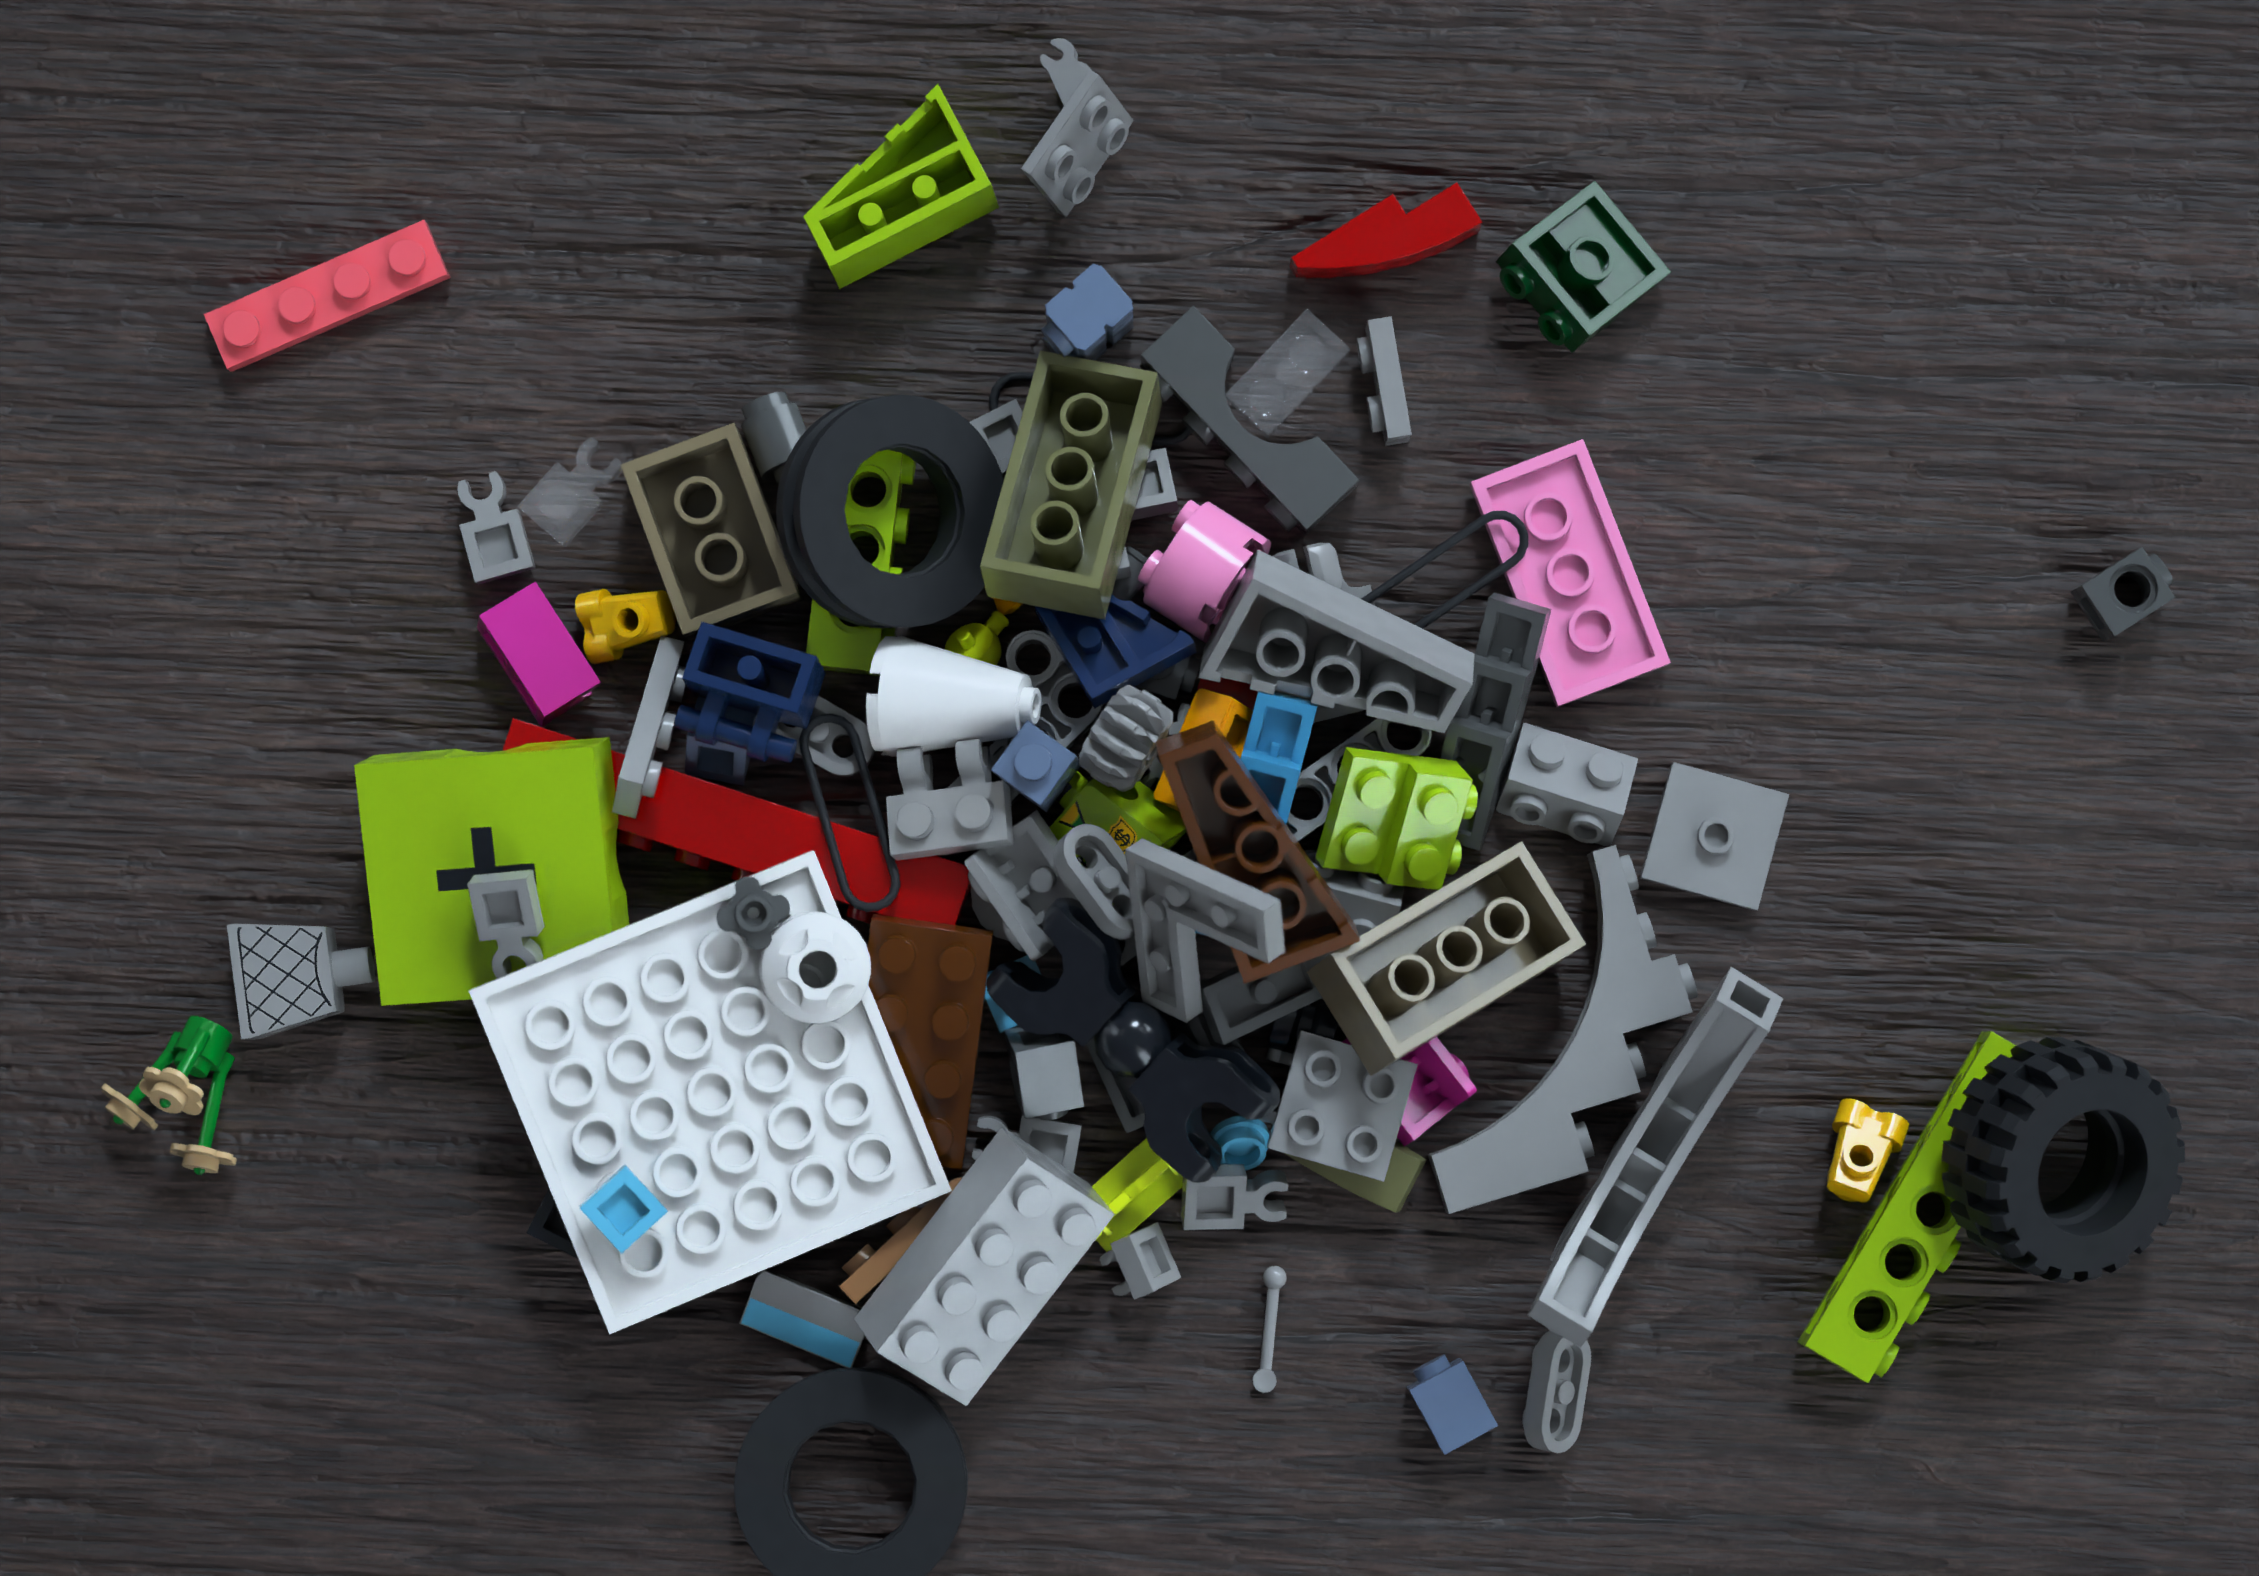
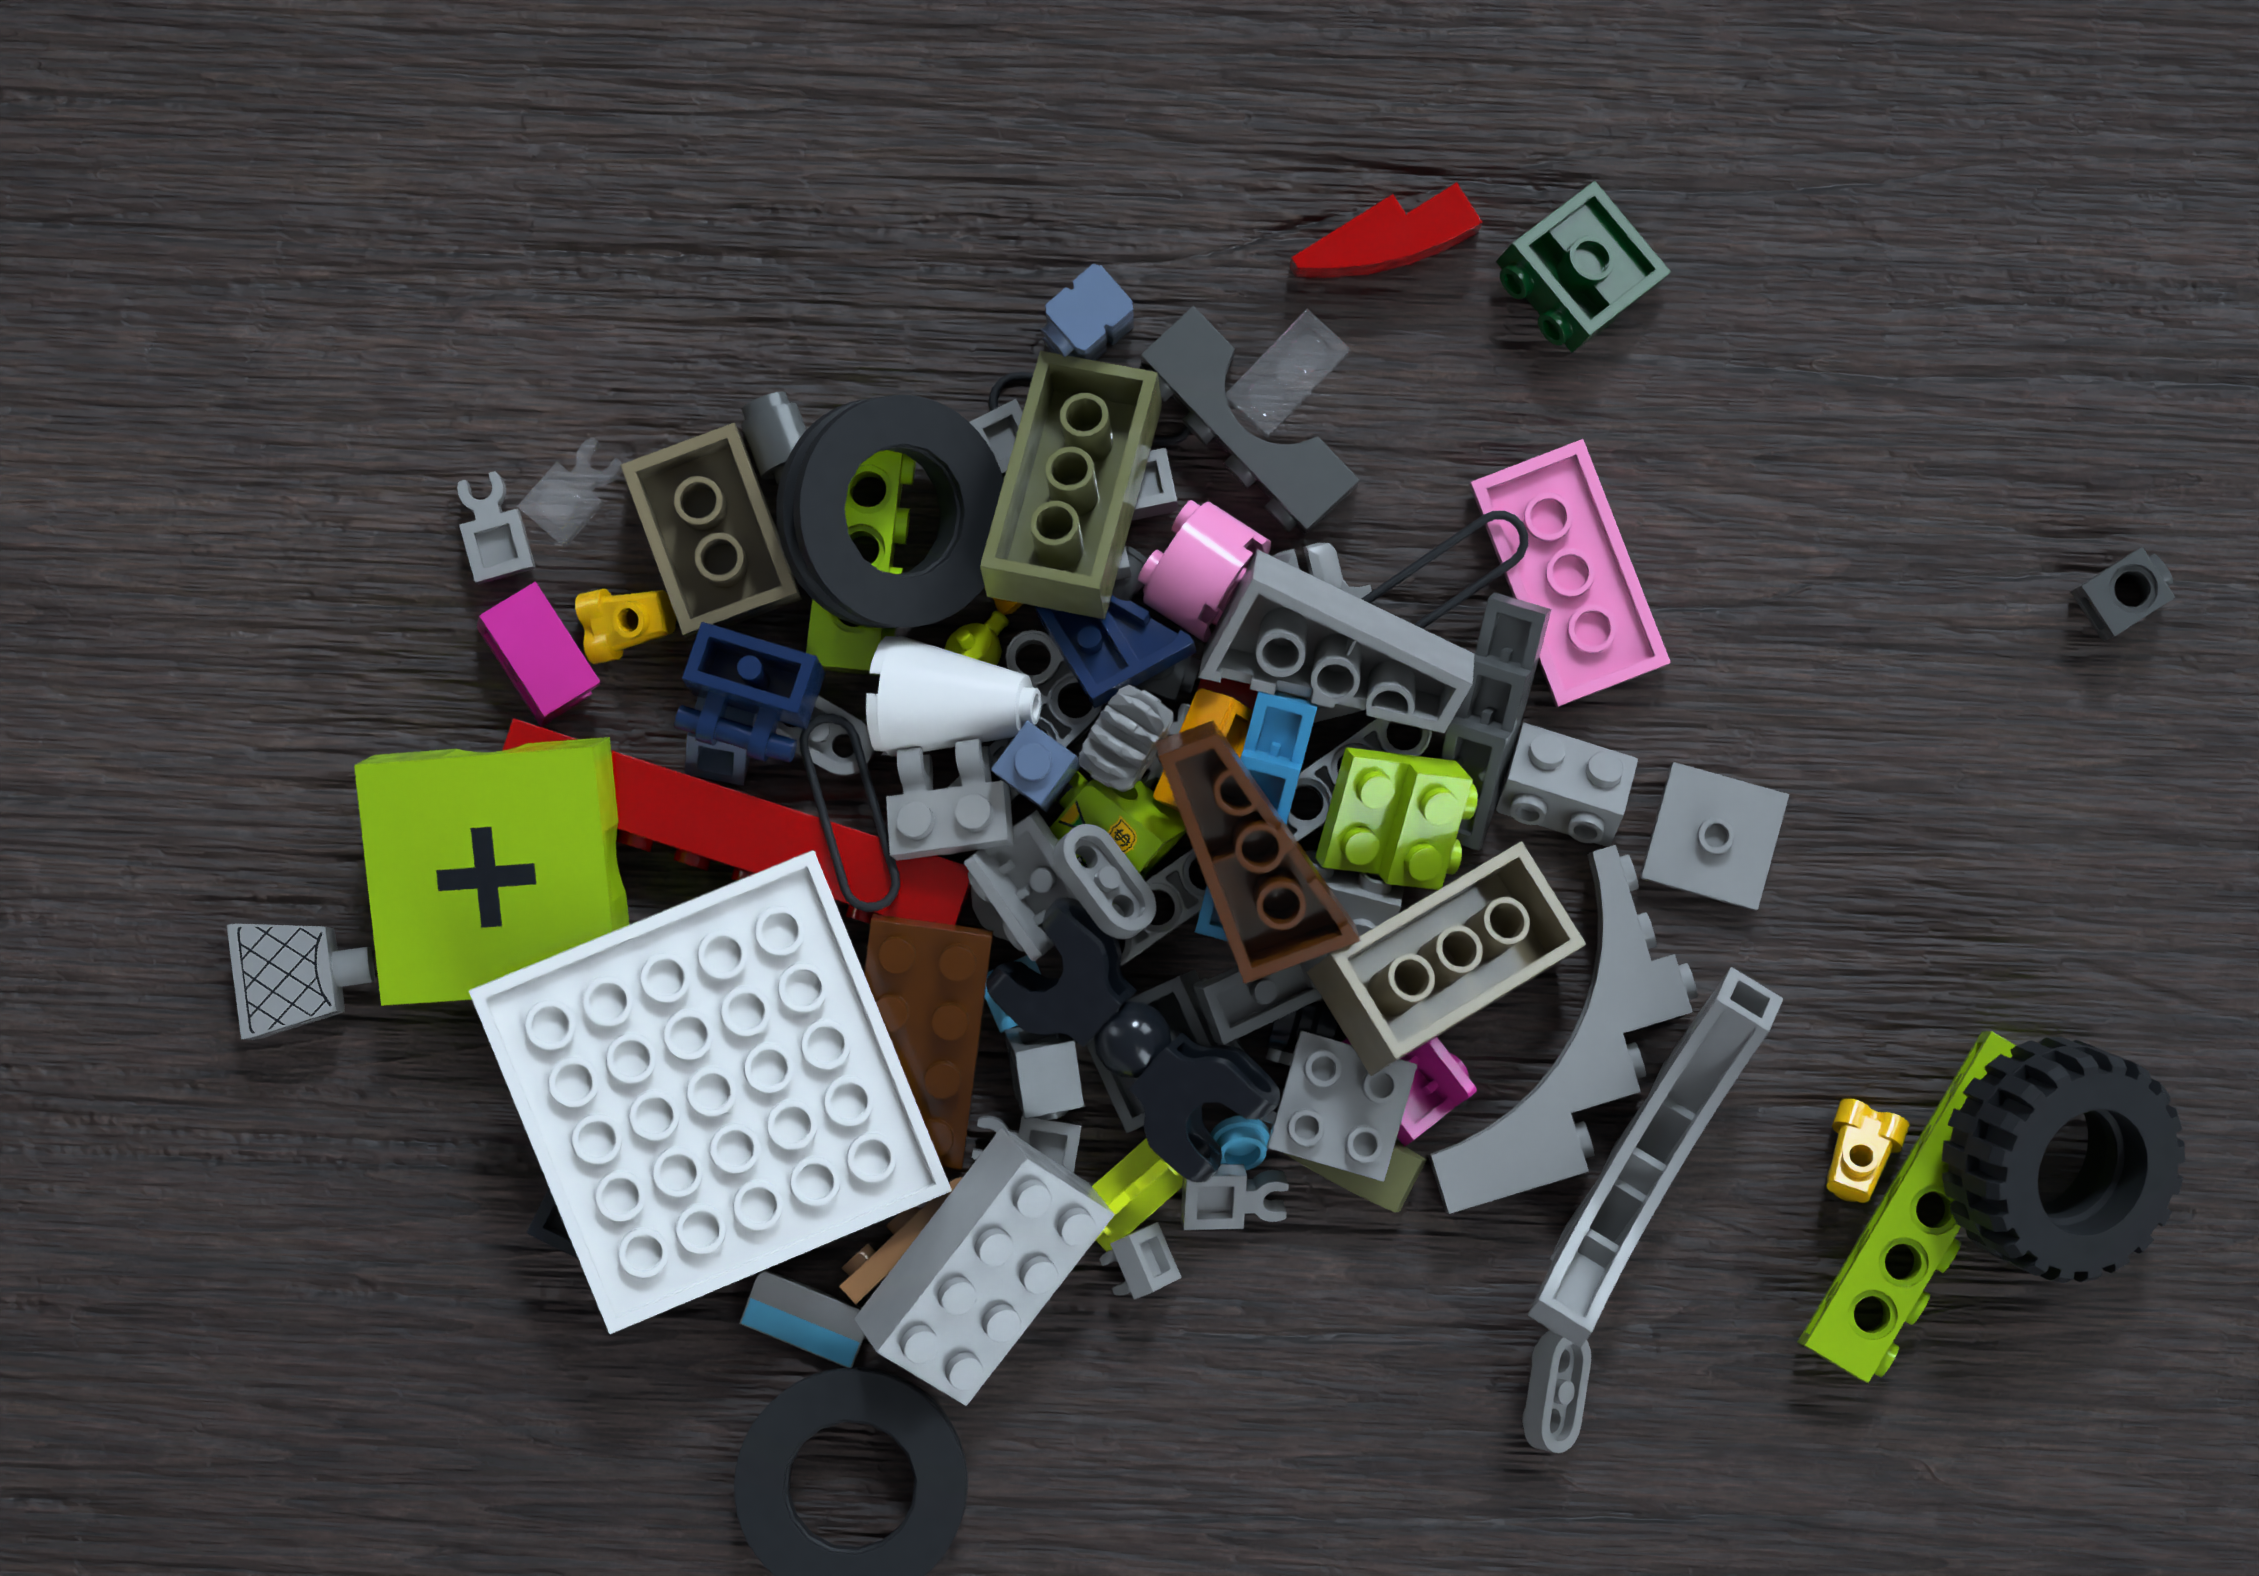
(194, 1052): plant -> none
(327, 296): coral plate -> none
(510, 912): light grey plate -> none
(623, 1208): medium azure plate -> none
(651, 729): light grey plate -> none
(757, 930): dark grey plate -> none
(781, 963): white piece -> none
(902, 195): lime wedge -> none
(1082, 134): light grey plate -> none
(1172, 901): light grey plate -> none
(1264, 1378): light grey hinge -> none
(1380, 356): light grey plate -> none
(1450, 1403): sand blue brick -> none

